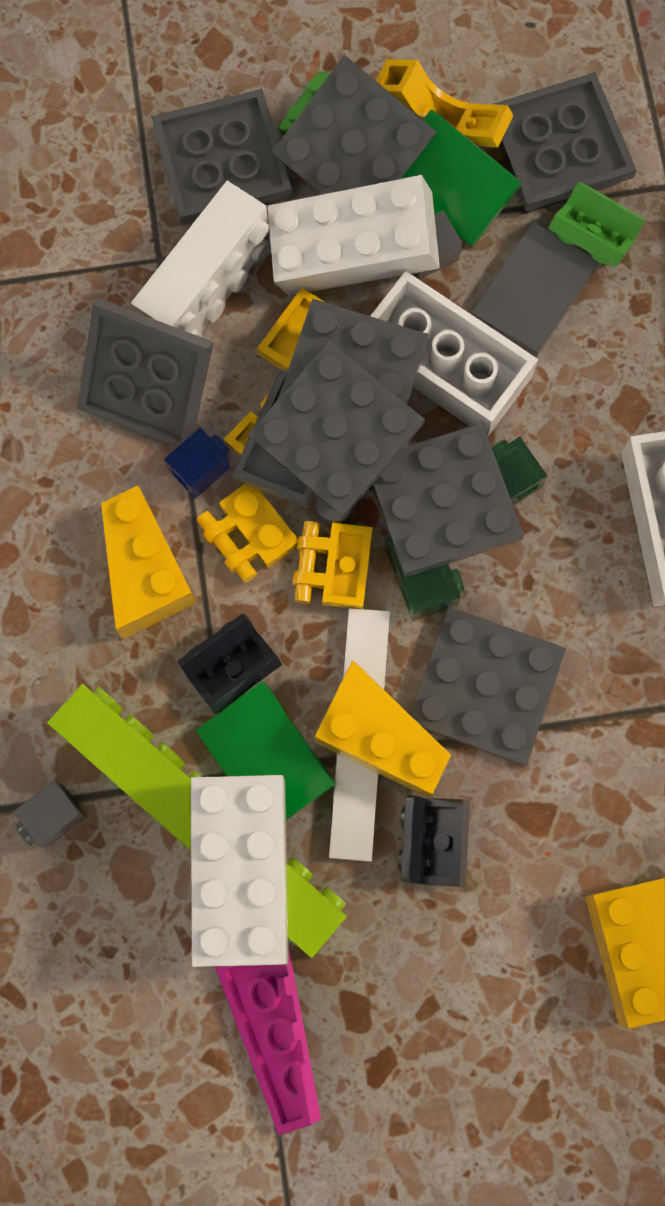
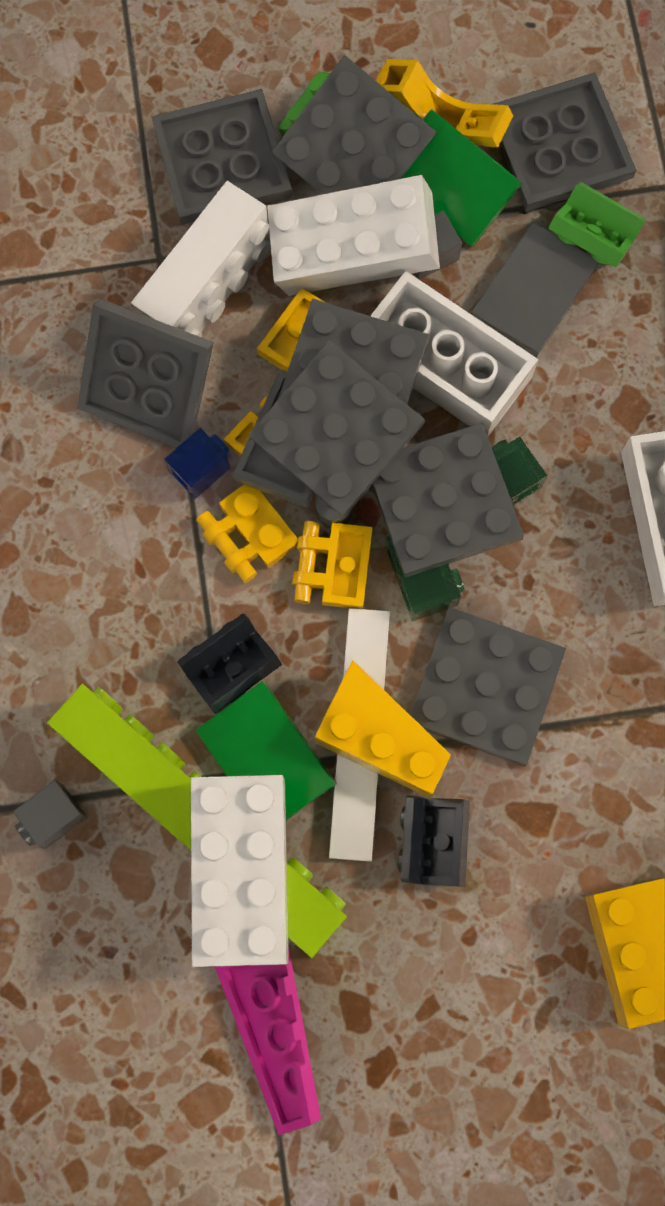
(141, 566): yellow wedge -> none

